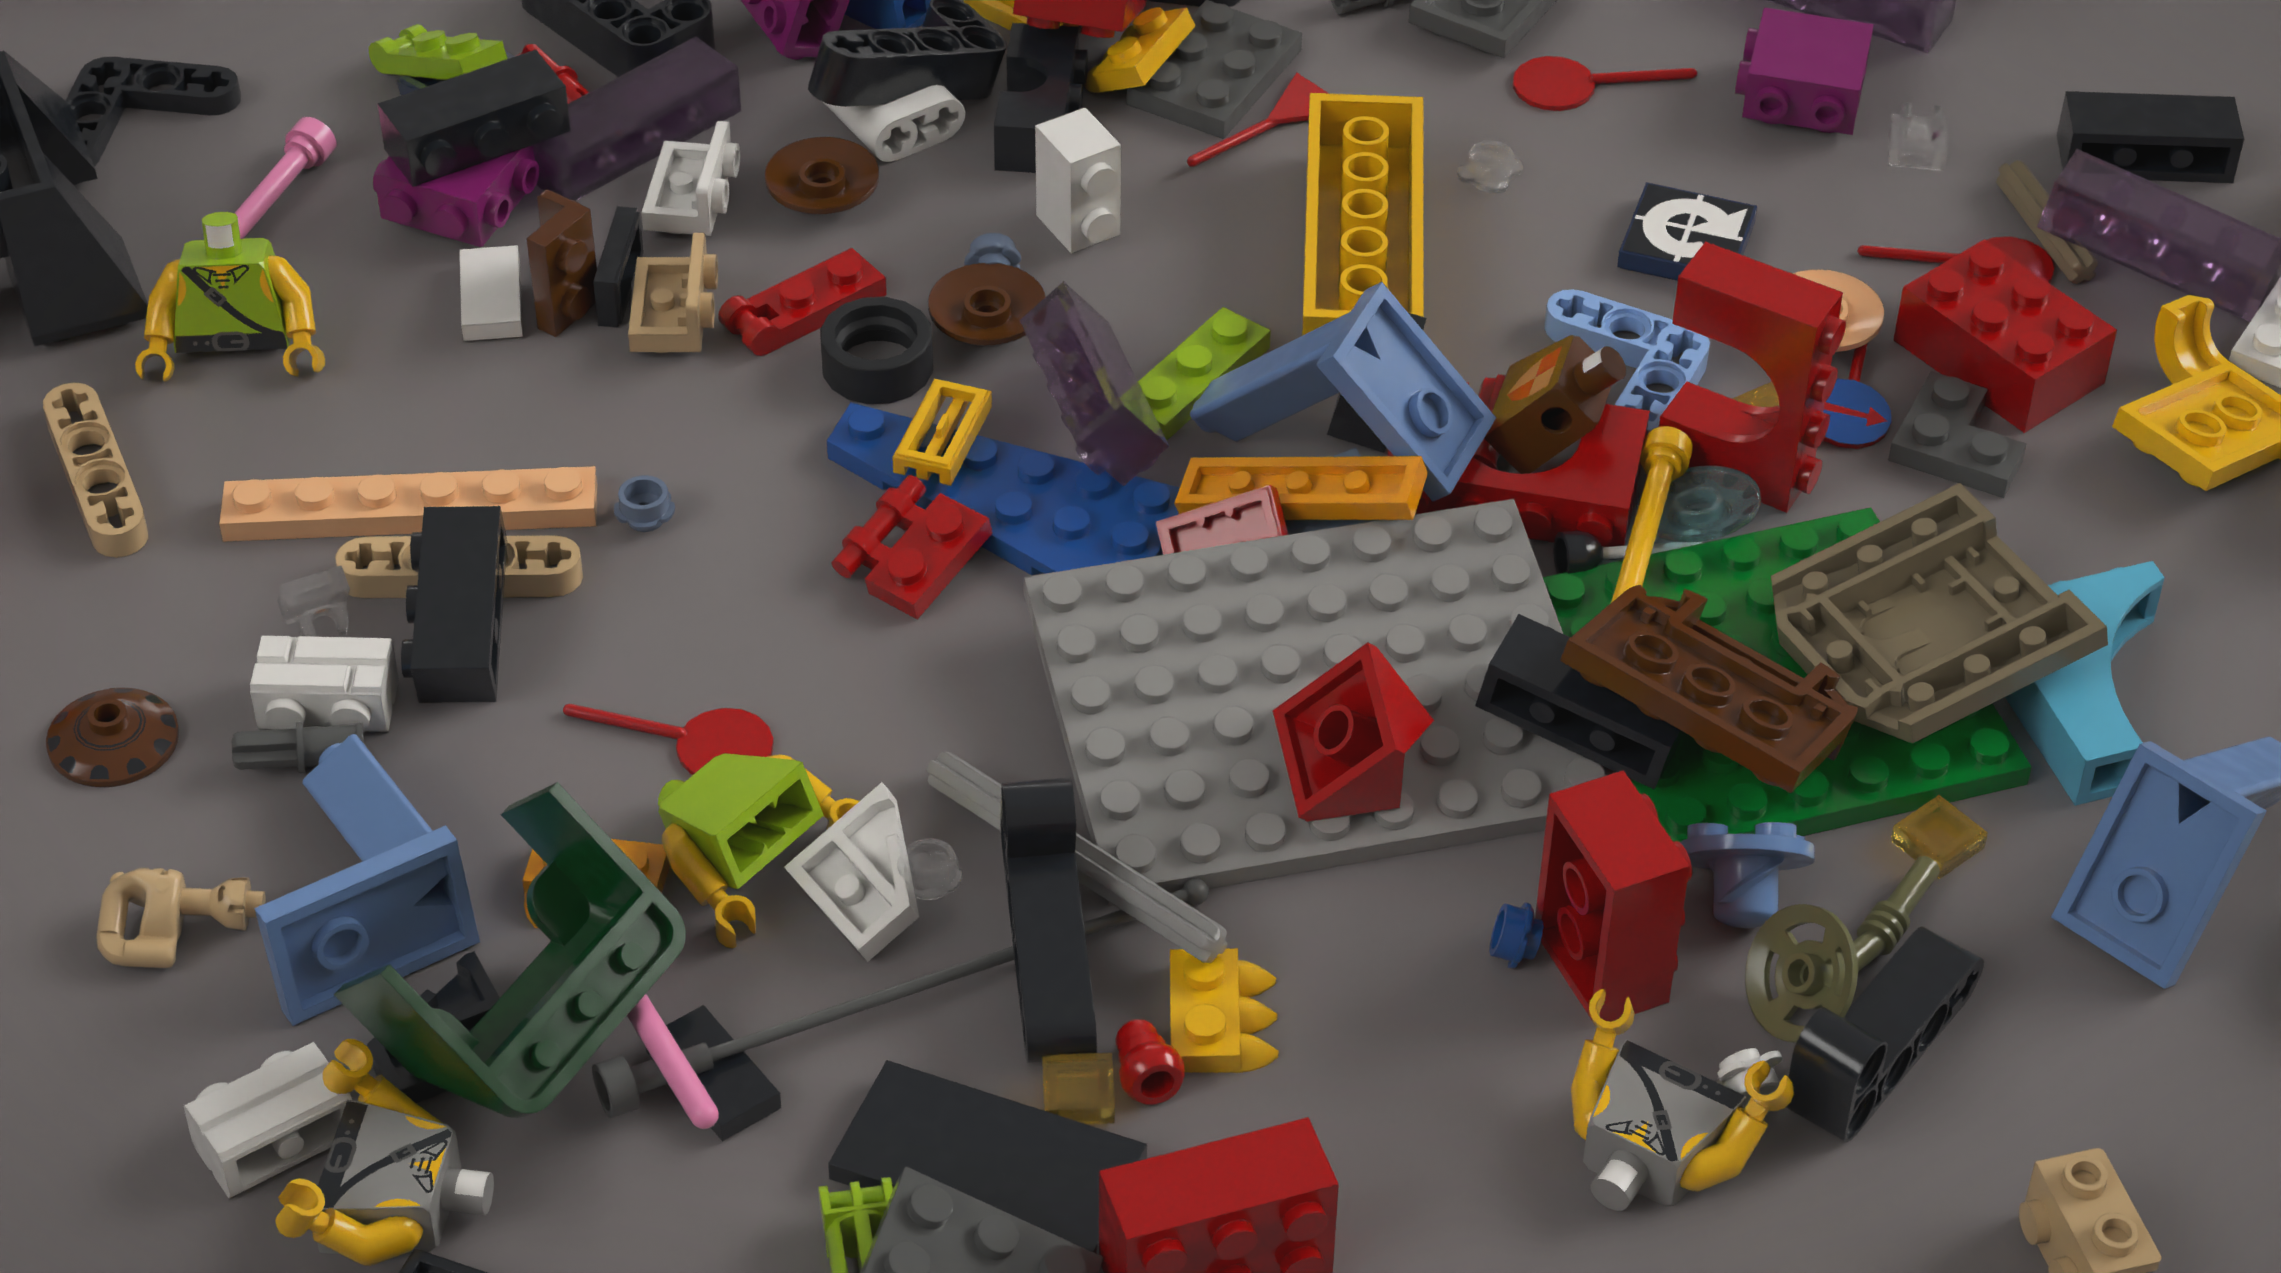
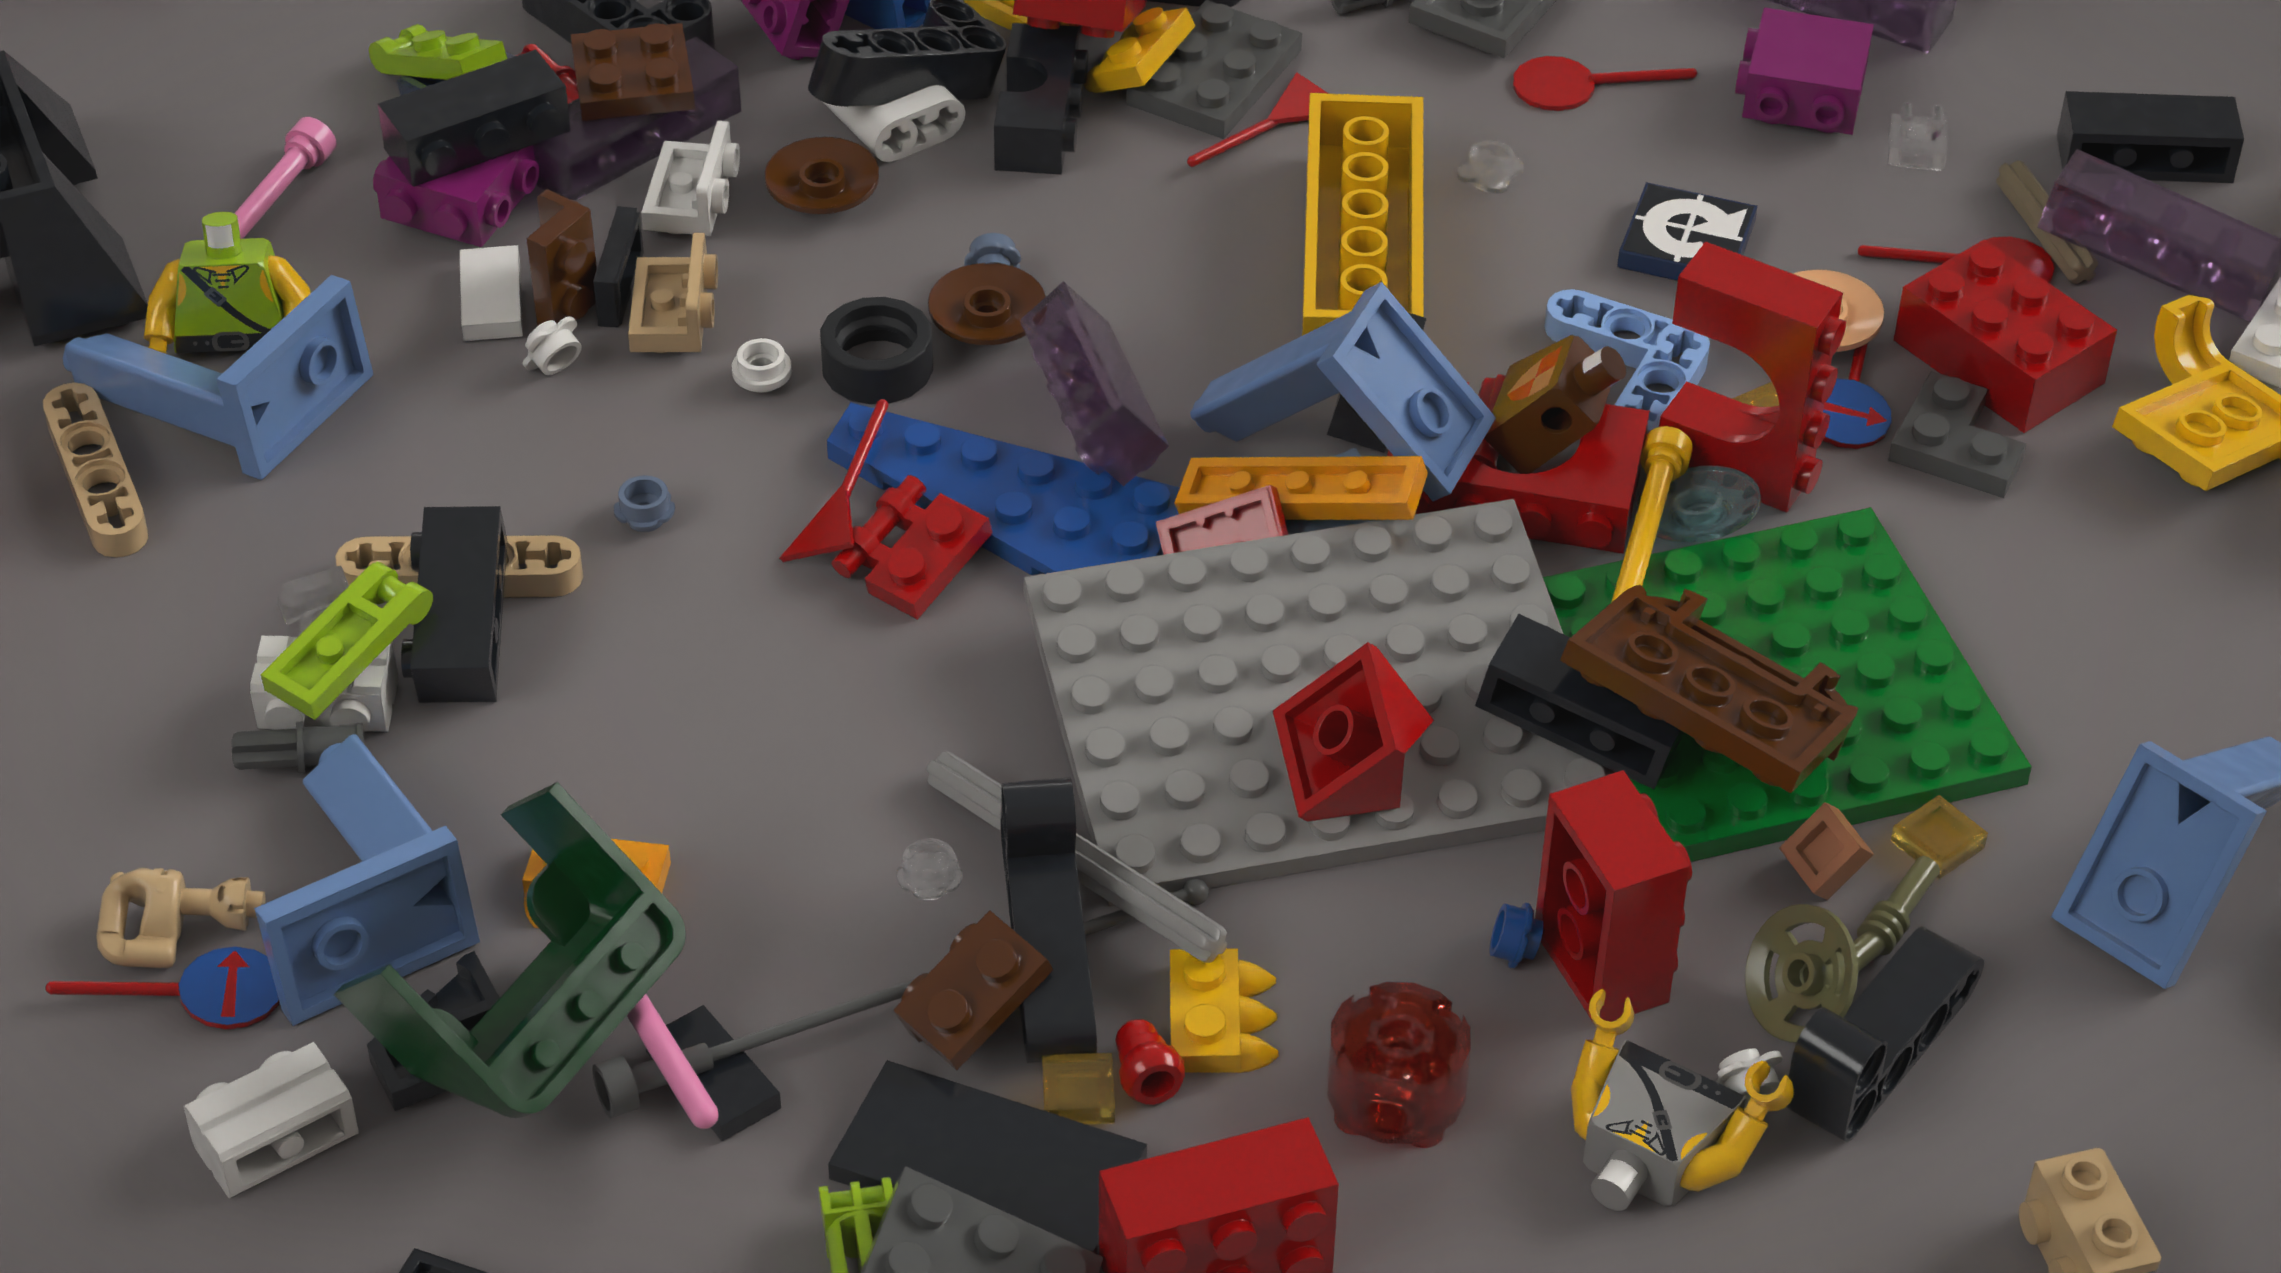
(112, 737): reddish brown dish -> none
(127, 85): black beam -> none
(217, 989): none -> blue piece
(263, 399): none -> medium blue piece
(345, 639): none -> lime plate
(386, 1174): torso -> none
(397, 502): light nougat plate -> none
(552, 346): none -> white plate
(632, 71): none -> reddish brown plate
(701, 738): red piece -> none
(735, 822): lime torso -> none
(761, 366): none -> white plate
(800, 302): red plate -> none
(832, 525): none -> red piece
(861, 873): white wing -> none
(931, 461): yellow tile -> none
(972, 989): none -> reddish brown bracket
(1078, 180): white brick -> none
(1208, 353): lime plate -> none
(1398, 1065): none -> clear red brick
(1582, 551): black hinge -> none
(1747, 867): medium blue plate -> none
(1826, 851): none -> nougat plate
(1928, 617): dark tan wedge -> none
(2076, 709): medium azure arch -> none

